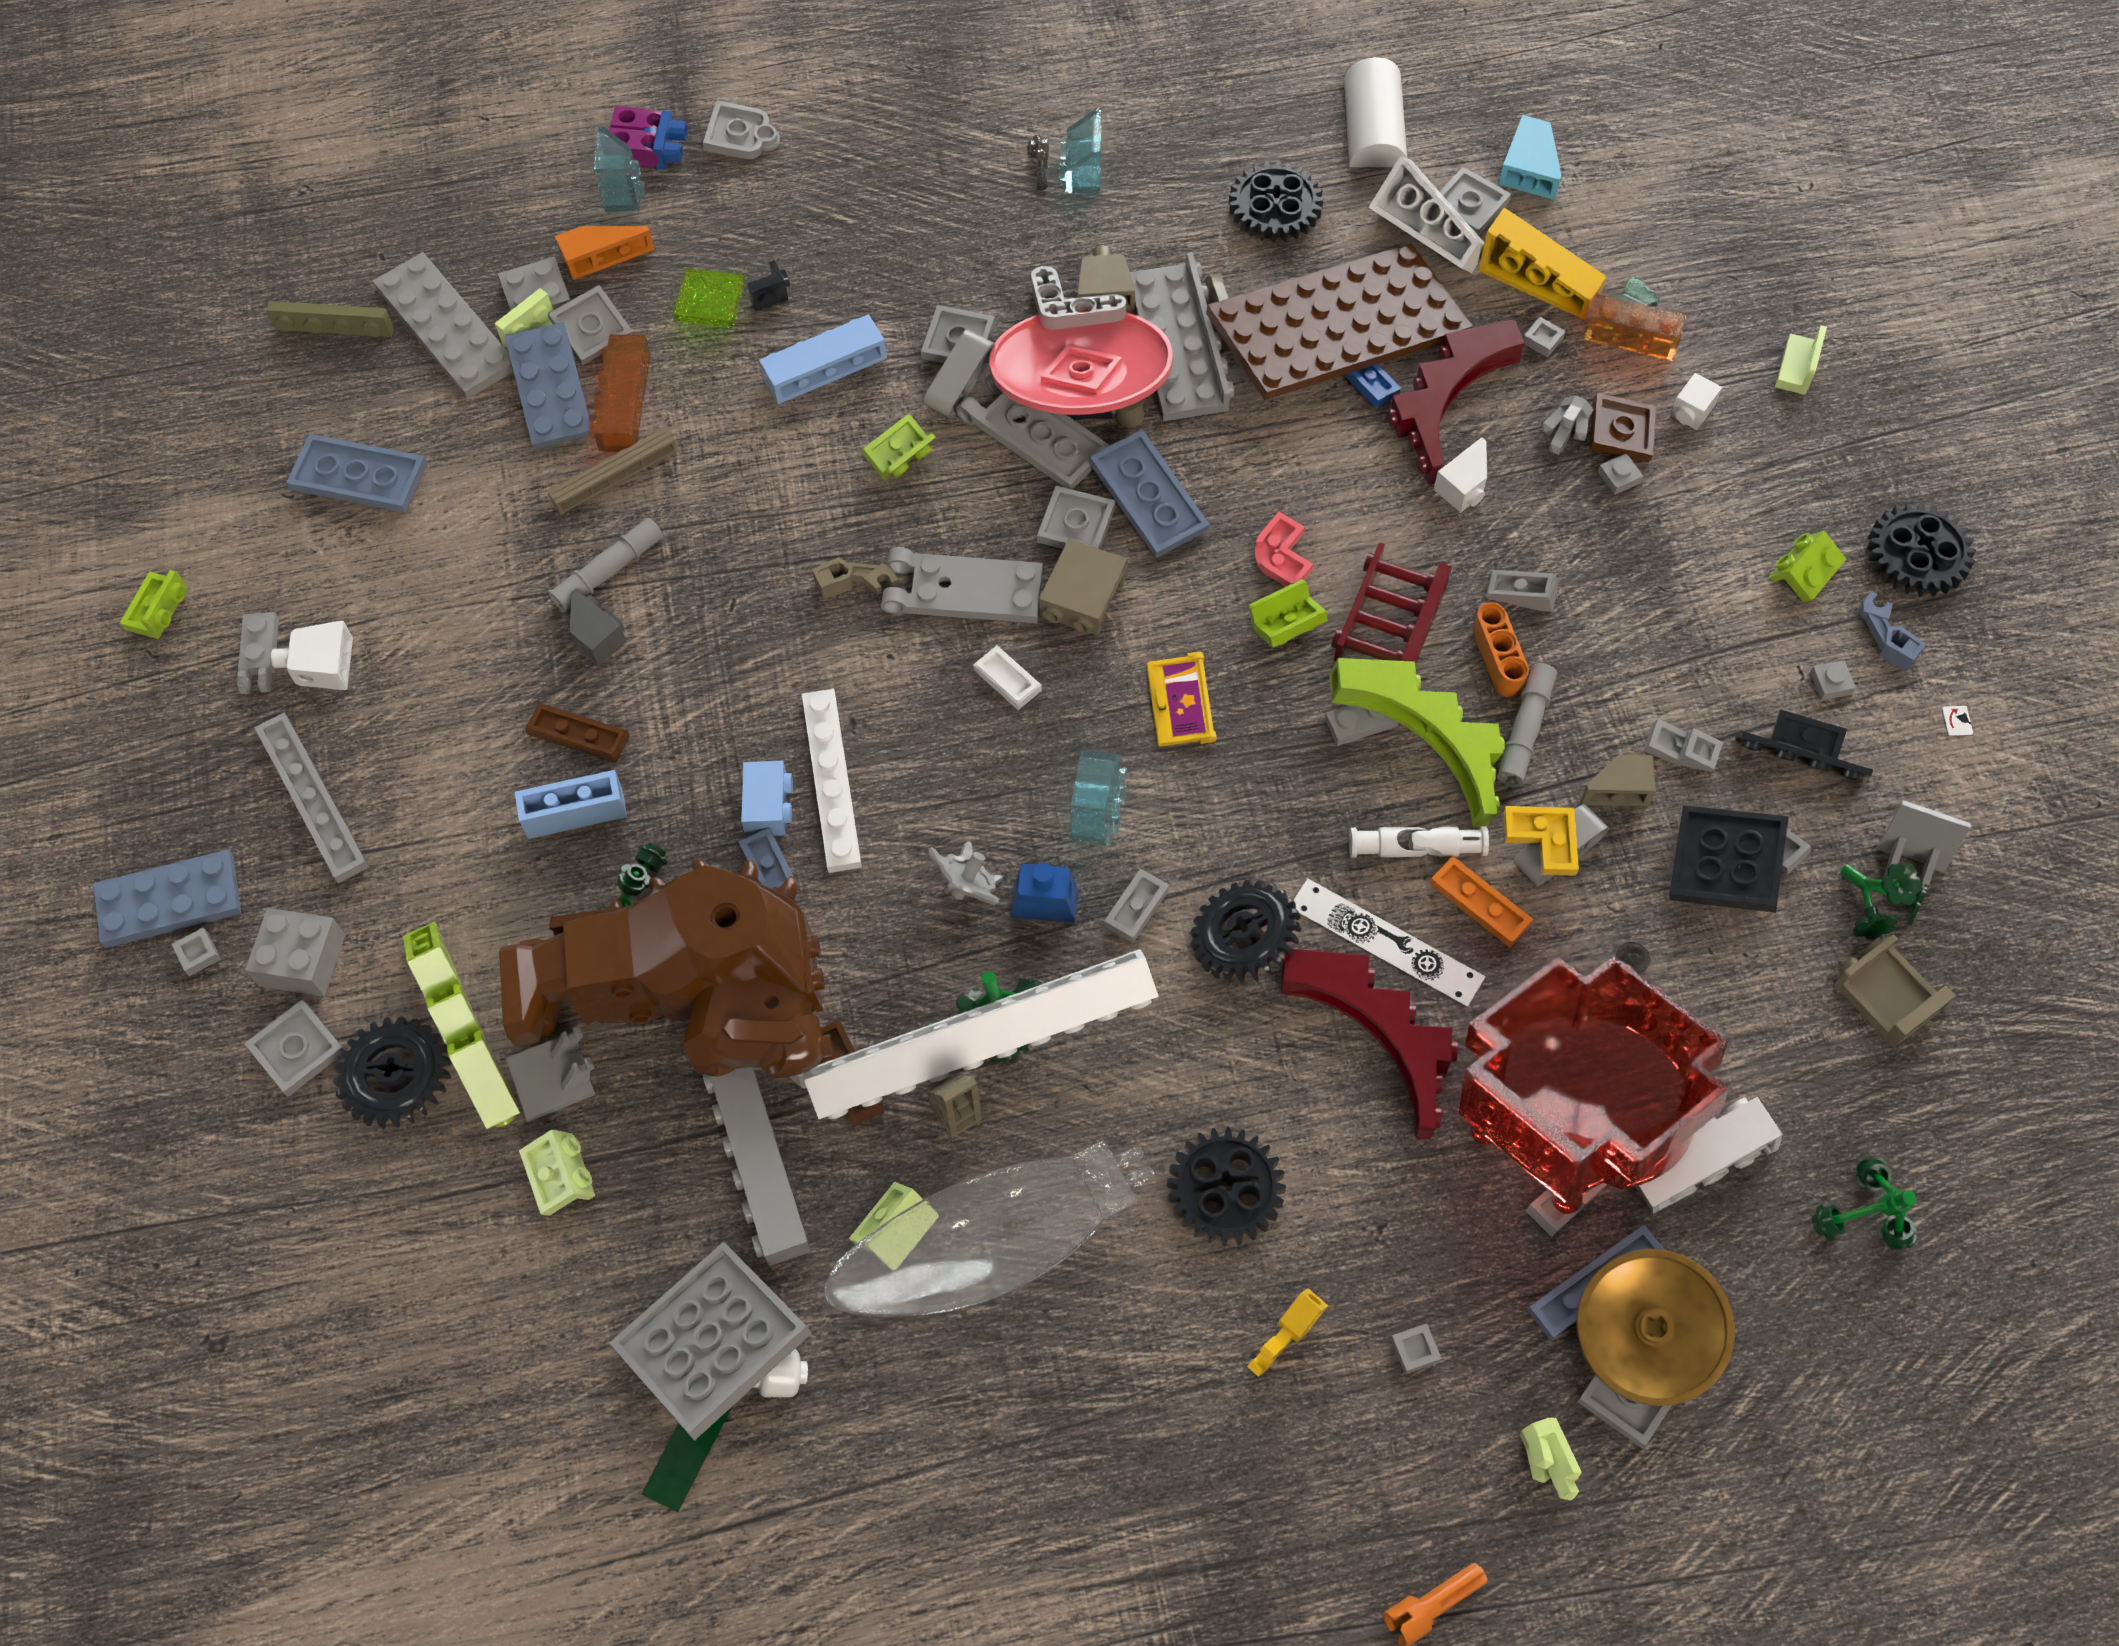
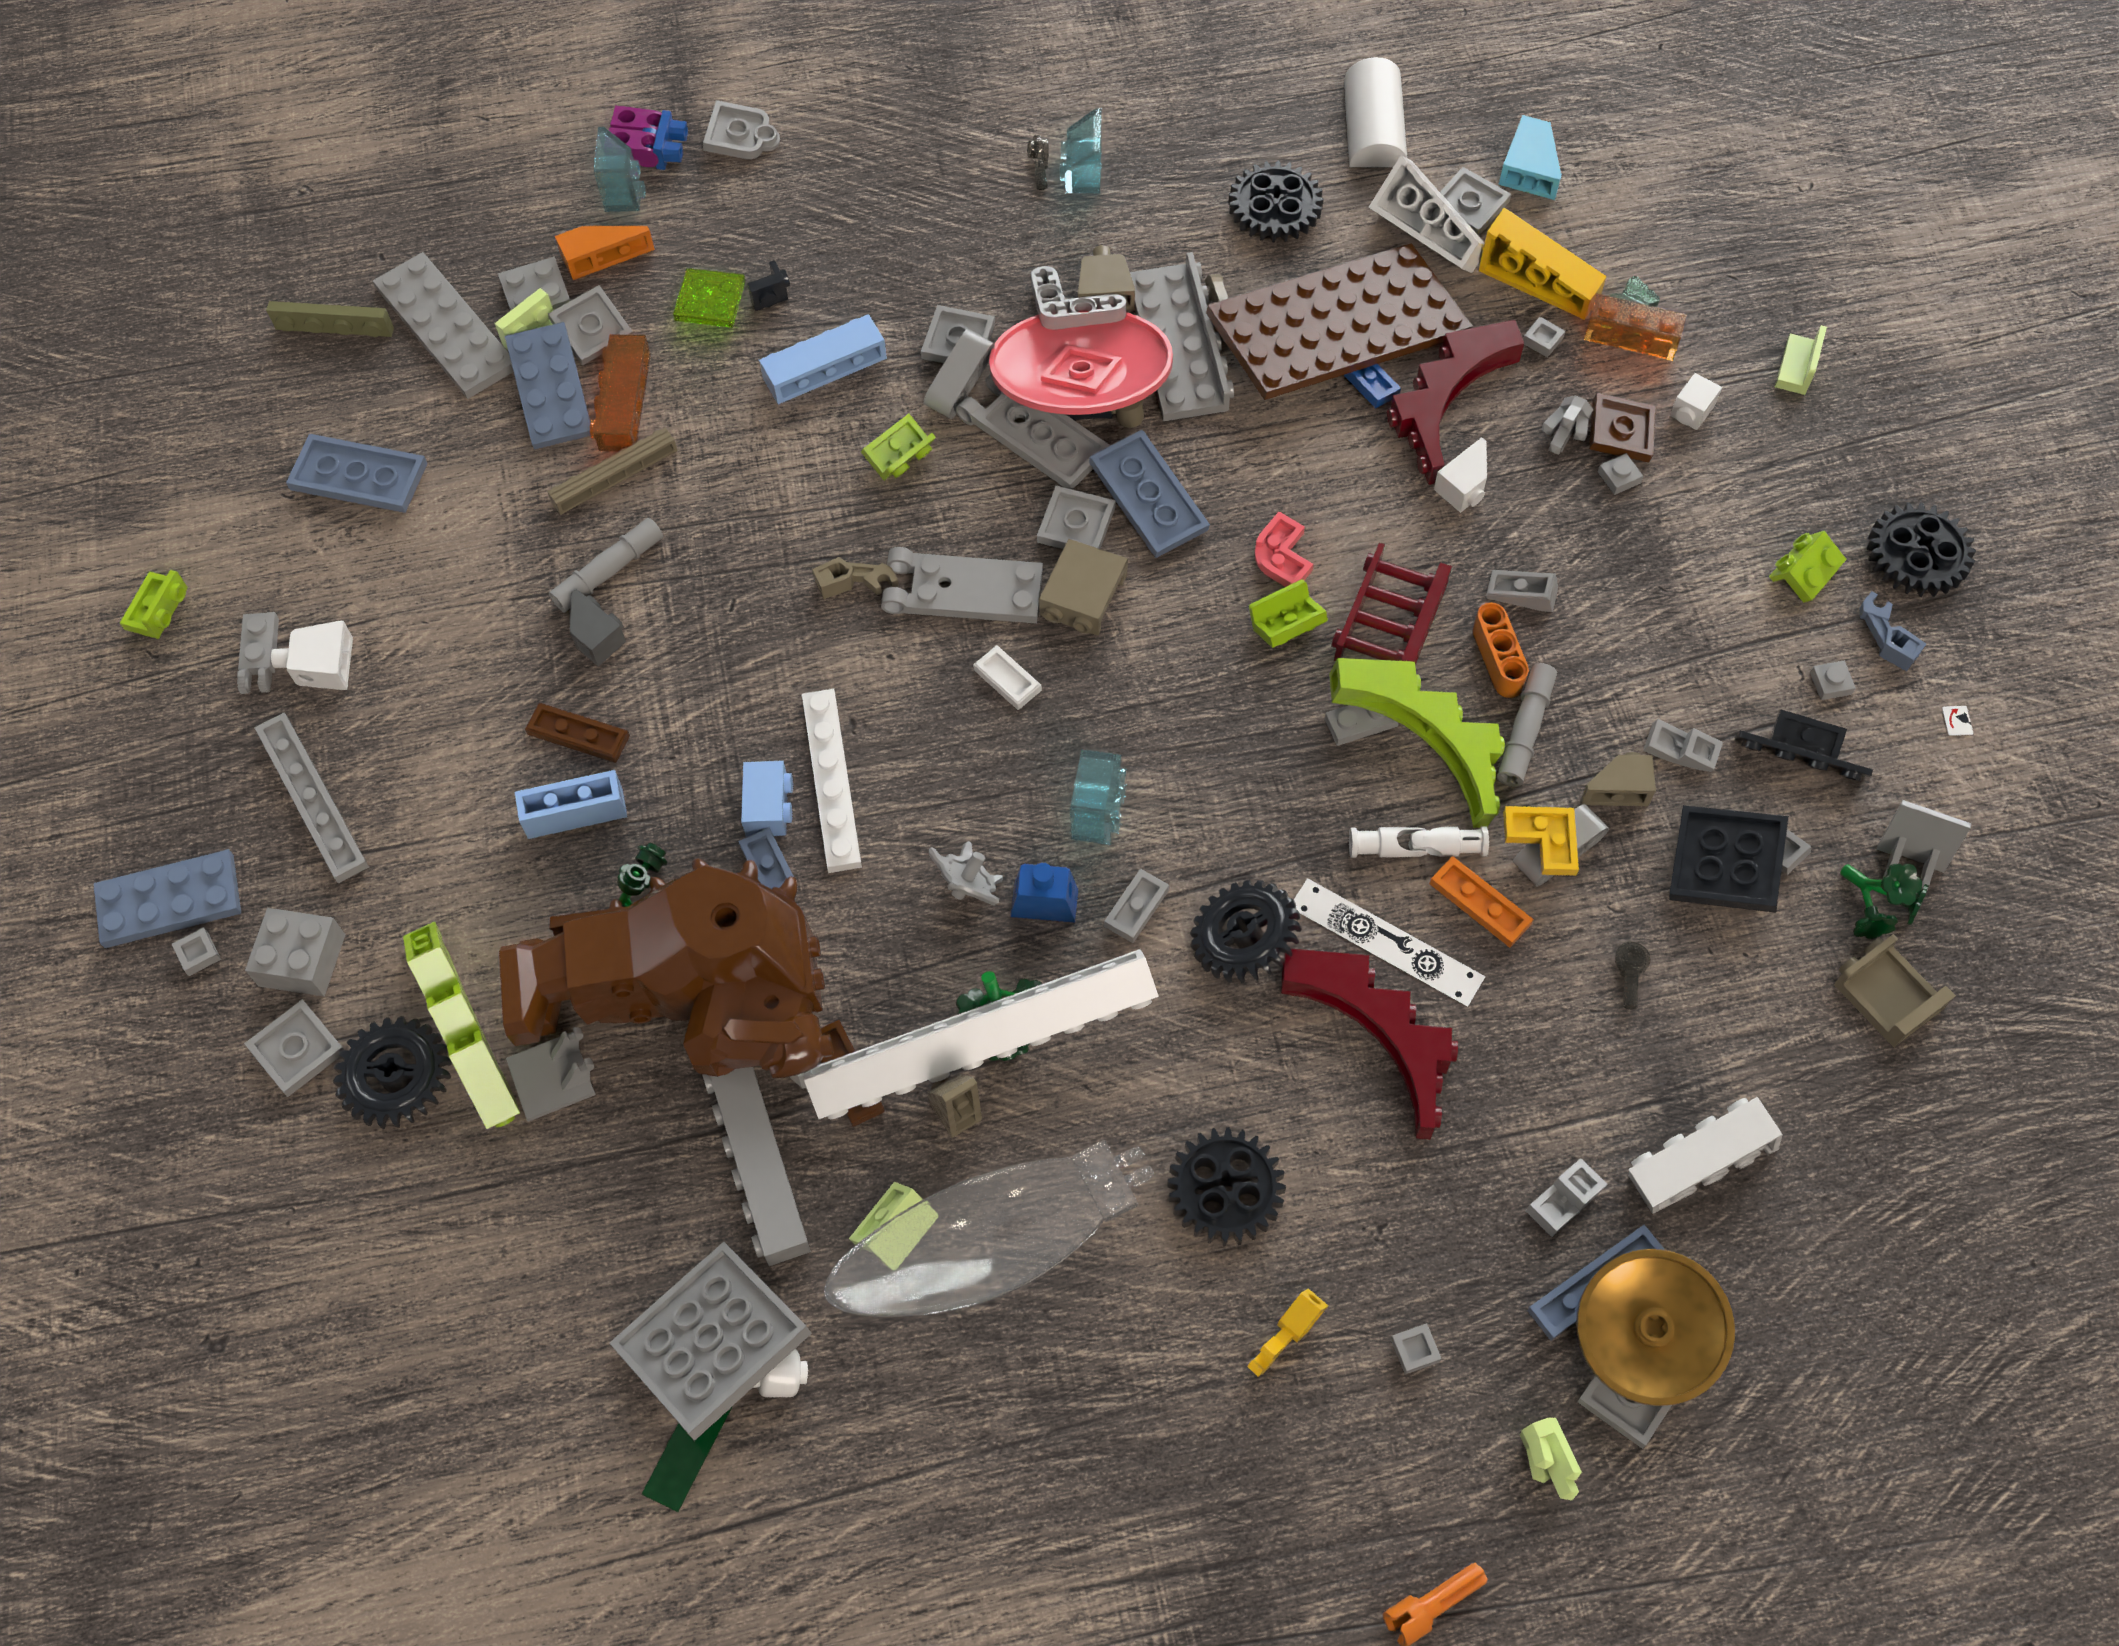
(556, 1171): yellowish green bracket -> none
(1181, 689): door -> none
(1590, 1079): clear red windscreen -> none
(1897, 1229): dark green plant -> none

